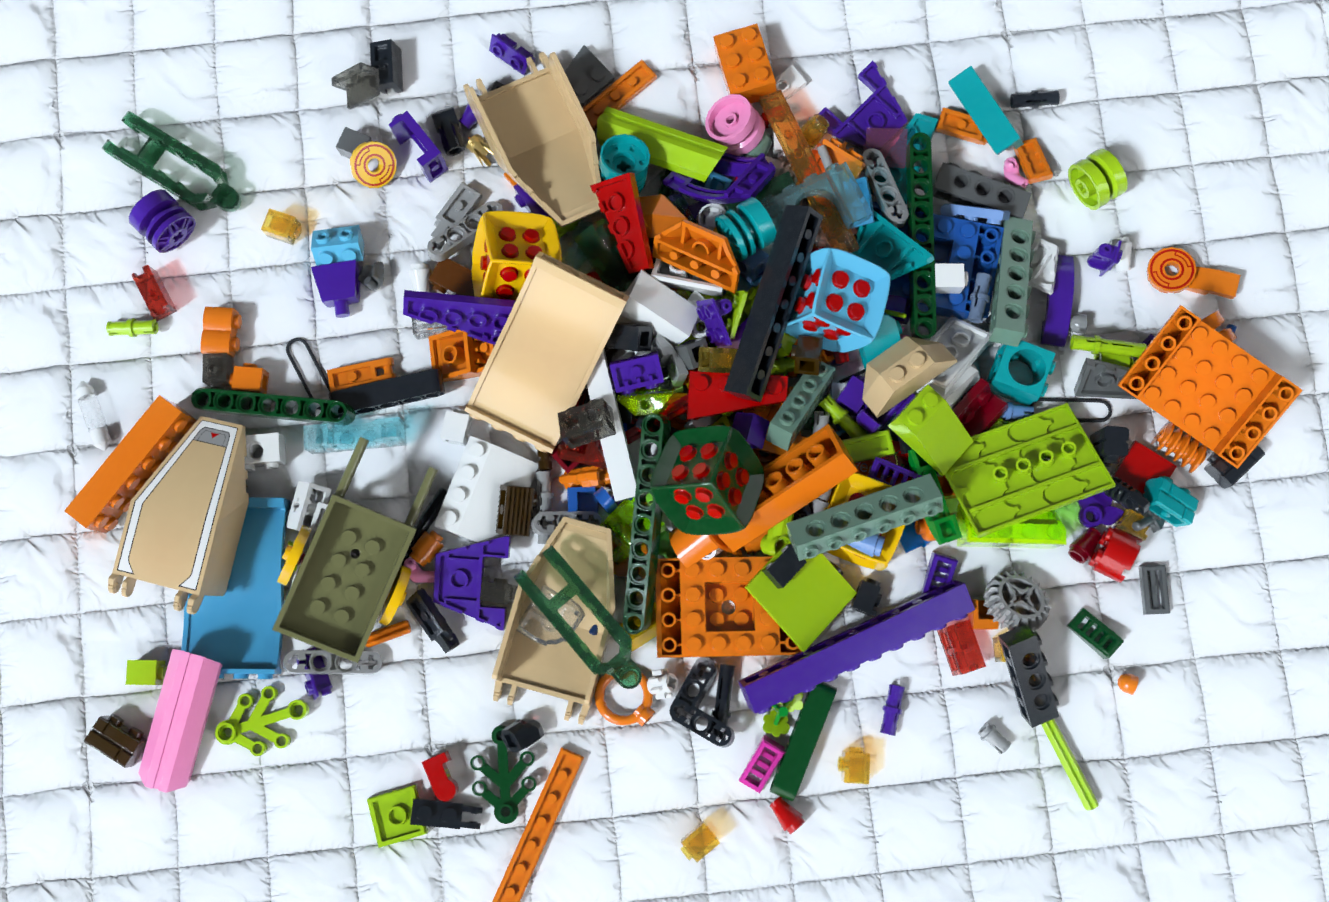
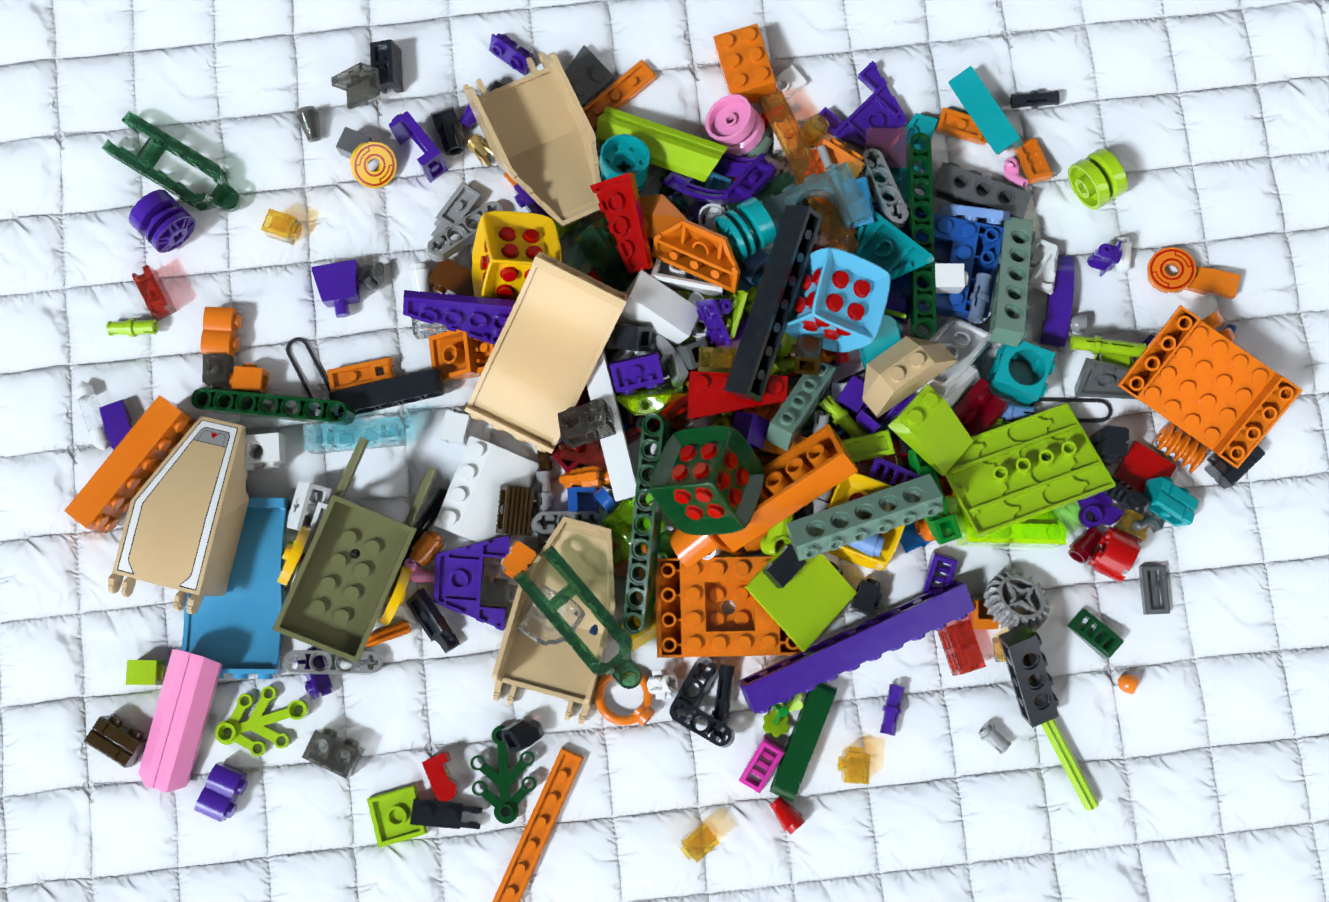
(116, 421): none -> dark purple slope
(221, 792): none -> dark purple brick
(310, 123): none -> clear smoke cone
(331, 758): none -> clear smoke brick
(337, 245): medium azure brick -> none
(519, 559): none -> orange brick

